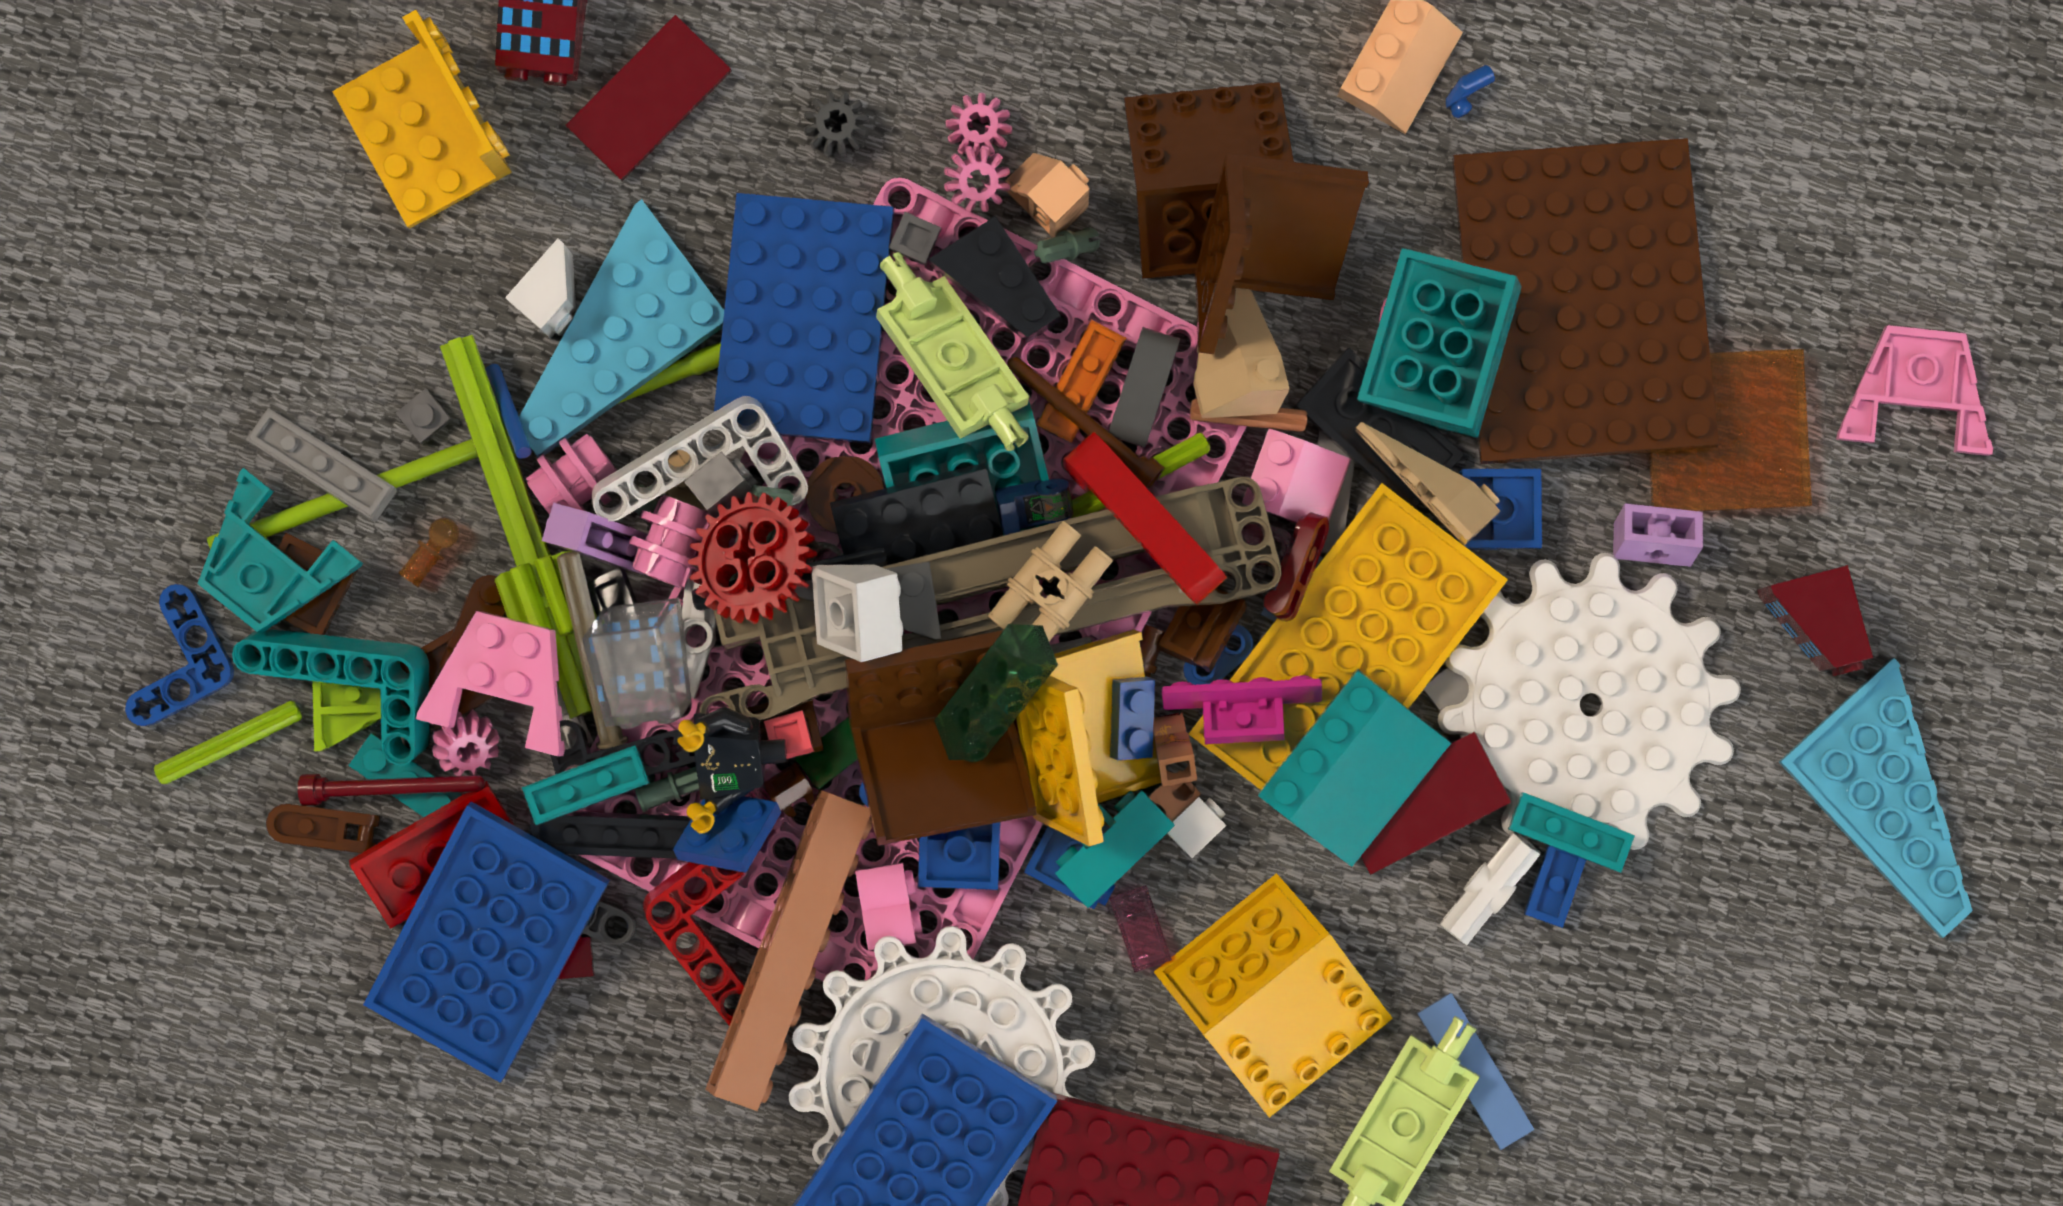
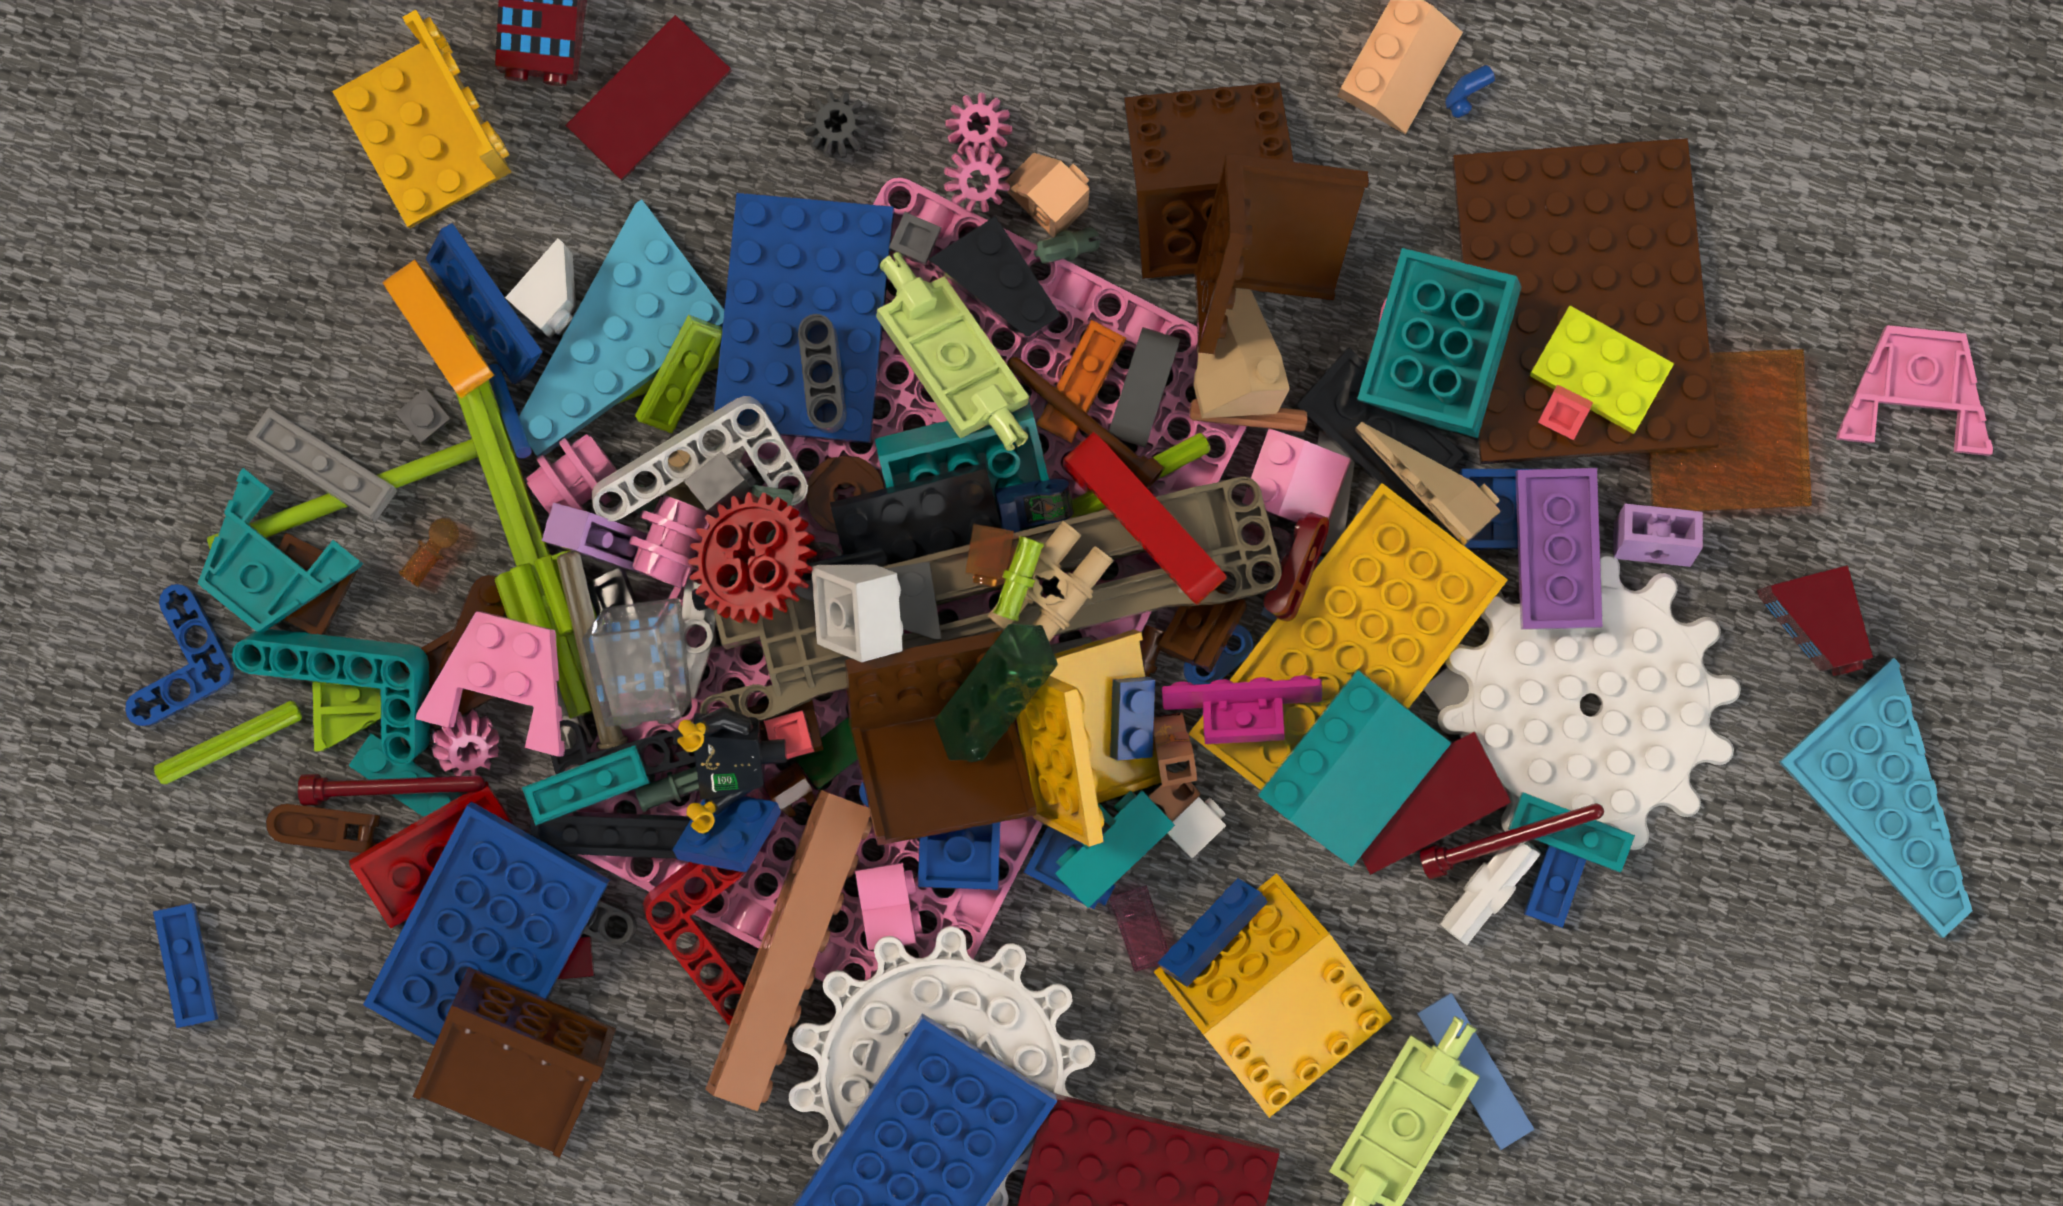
(185, 965): none -> blue plate
(438, 328): none -> light orange beam
(483, 304): none -> blue tile
(515, 1061): none -> reddish brown bracket
(680, 374): none -> lime tile
(813, 356): none -> dark grey beam
(989, 554): none -> clear orange brick
(1018, 578): none -> lime pin
(1212, 932): none -> blue plate
(1438, 860): none -> dark red piece
(1558, 548): none -> medium lavender plate
(1565, 412): none -> coral plate
(1602, 368): none -> neon yellow plate

